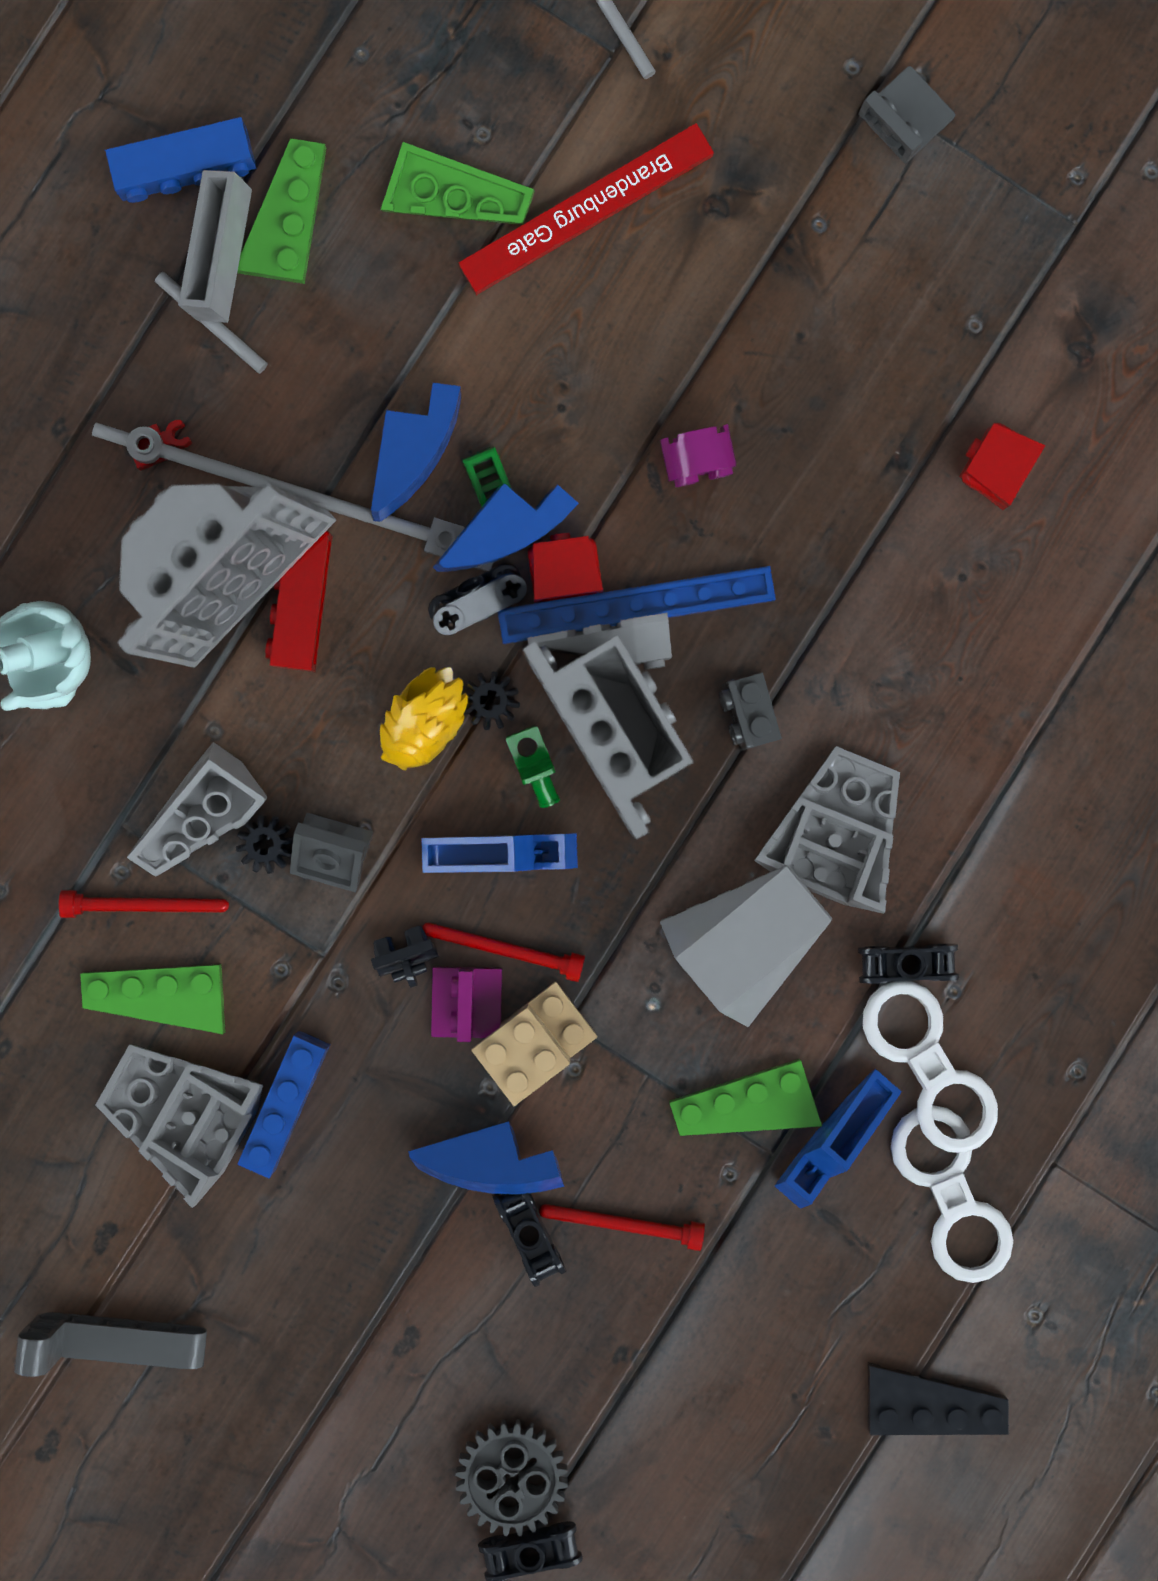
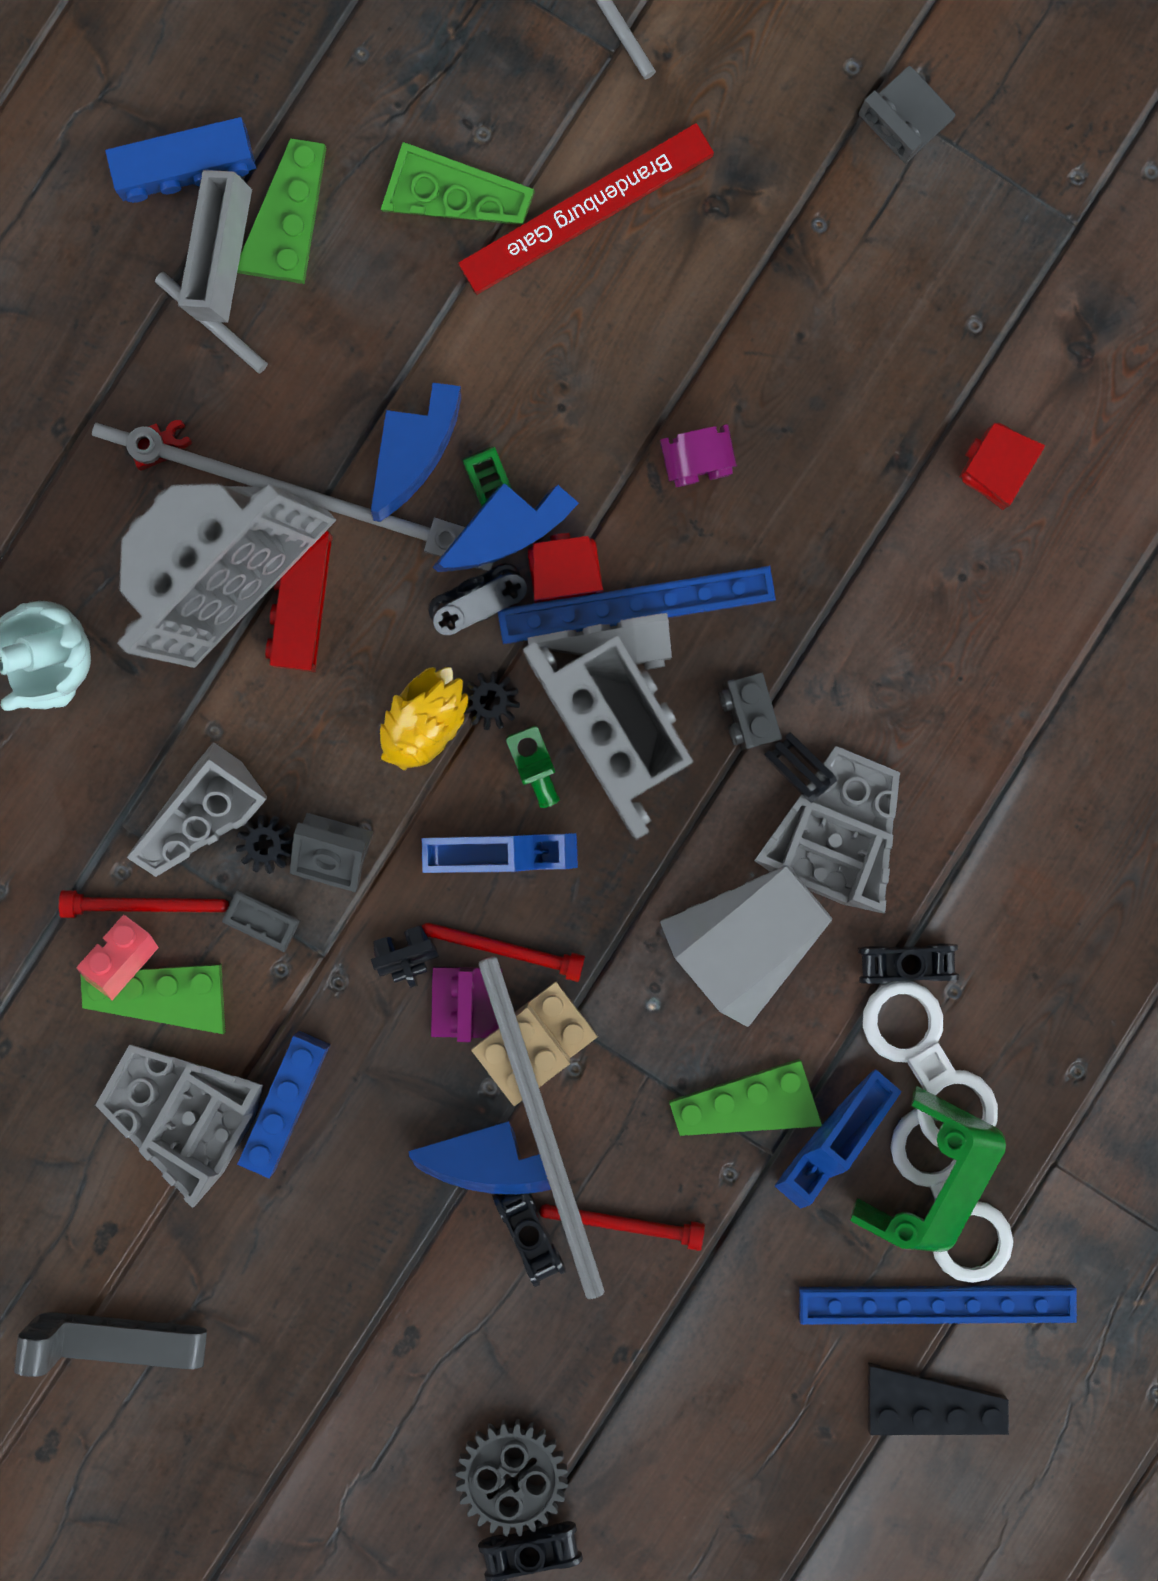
(120, 959): none -> coral piece
(261, 921): none -> dark grey plate
(541, 1127): none -> light grey axle
(783, 749): none -> black tile
(938, 1304): none -> blue tile
(977, 1153): none -> green windscreen

